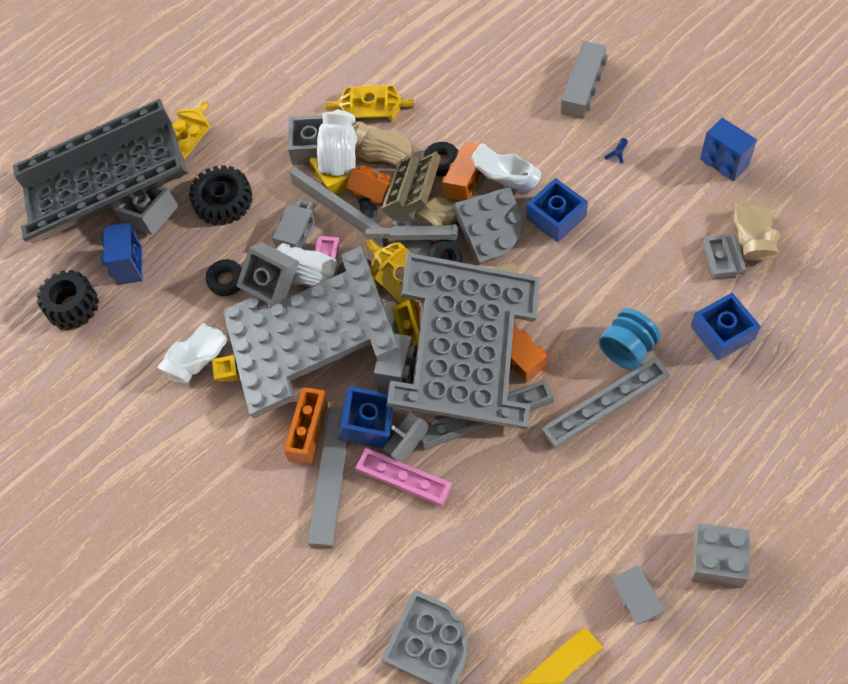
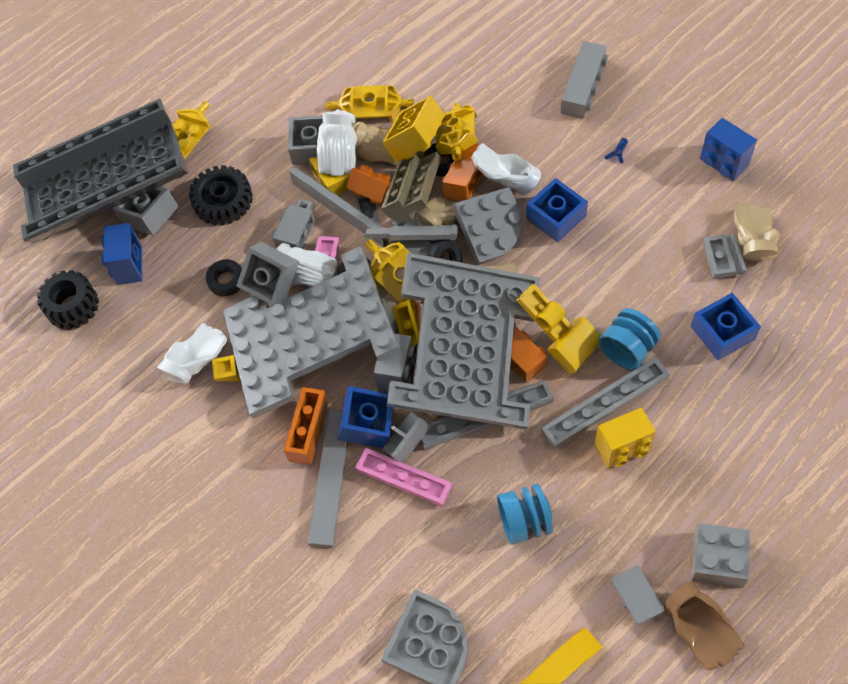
(413, 129): none -> yellow brick
(456, 131): none -> yellow plate
(525, 514): none -> dark azure wheel
(571, 341): none -> yellow plate
(625, 438): none -> yellow brick
(703, 626): none -> medium nougat hair

